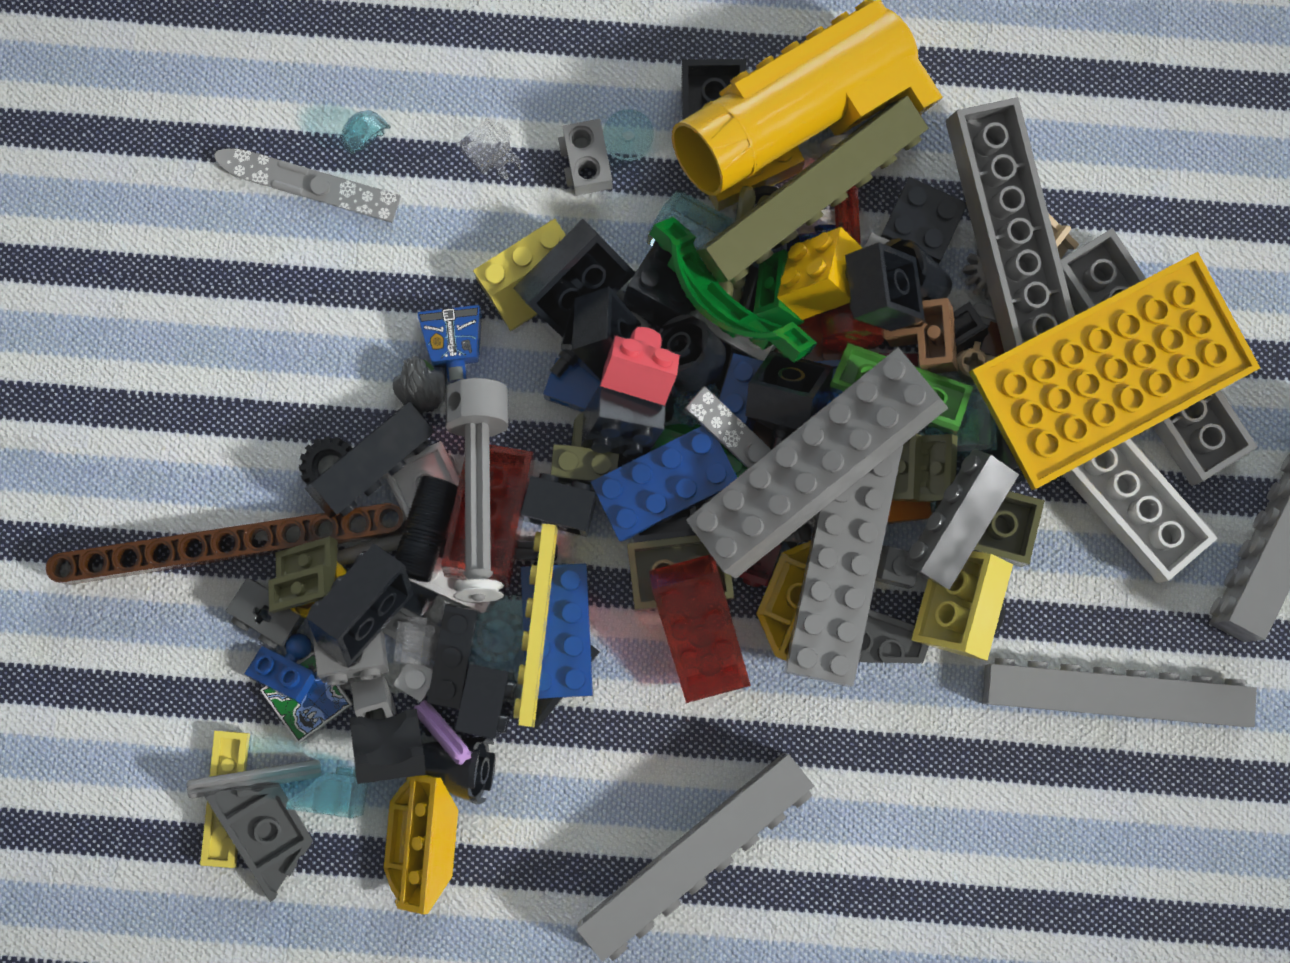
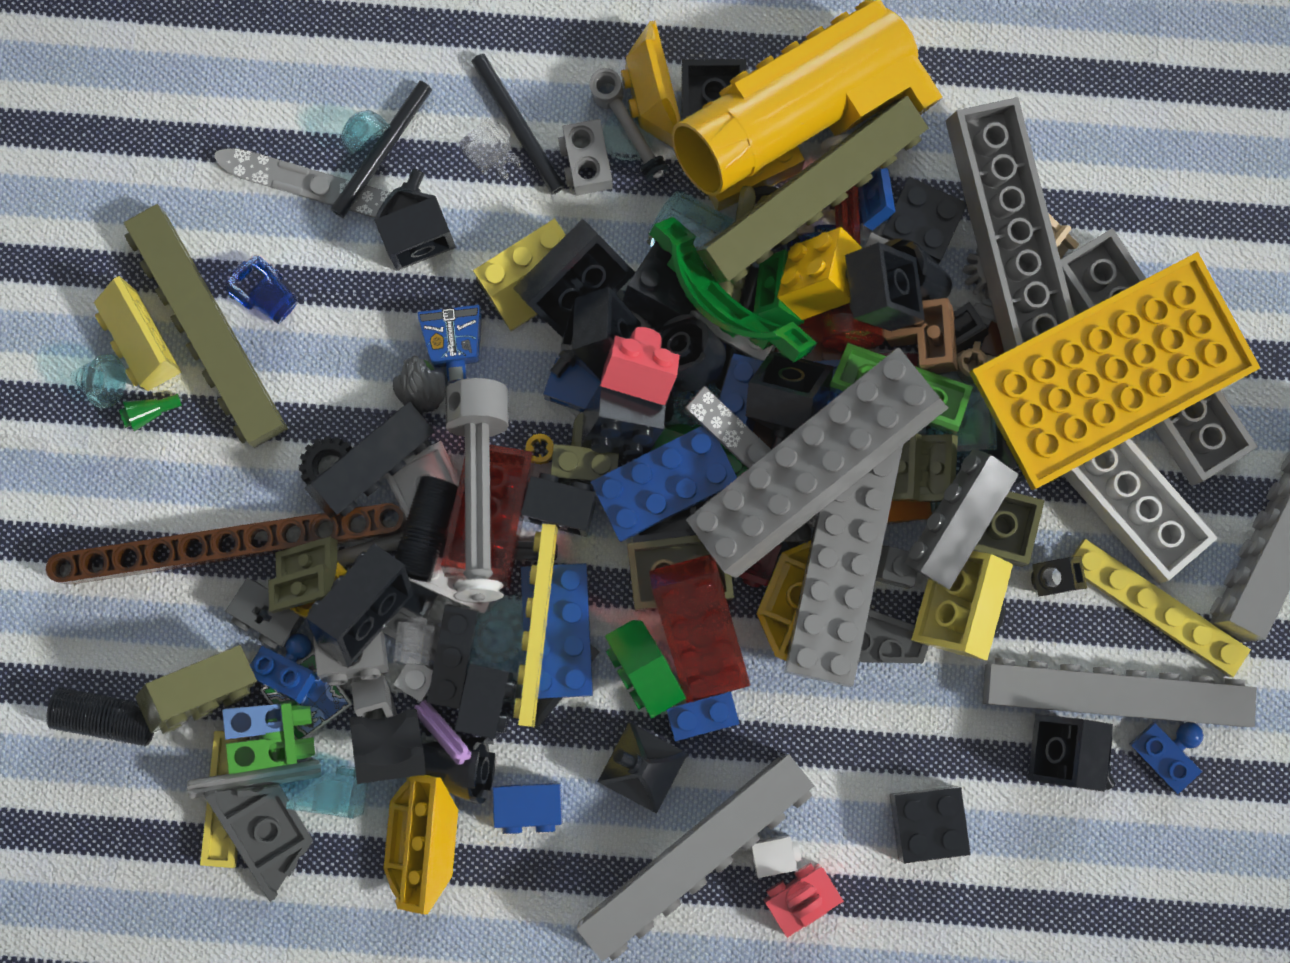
(93, 716): none -> black piece
(101, 380): none -> clear light blue hat
(135, 335): none -> light yellow slope
(141, 412): none -> green cone
(196, 690): none -> olive brick
(205, 326): none -> olive brick
(268, 296): none -> clear blue piece
(276, 736): none -> bright green hips
(381, 149): none -> black piece
(412, 224): none -> black piece
(517, 124): none -> black piece
(527, 806): none -> blue brick
(540, 437): none -> yellow bush
(642, 767): none -> black piece
(643, 668): none -> green hinge
(651, 86): none -> yellow wedge
(653, 166): none -> light grey piece
(702, 716): none -> blue brick
(775, 856): none -> white brick
(802, 899): none -> coral brick
(876, 199): none -> blue plate
(930, 824): none -> black brick
(1071, 576): none -> black brick
(1071, 752): none -> black piece
(1161, 610): none -> light yellow plate
(1167, 756): none -> blue plate

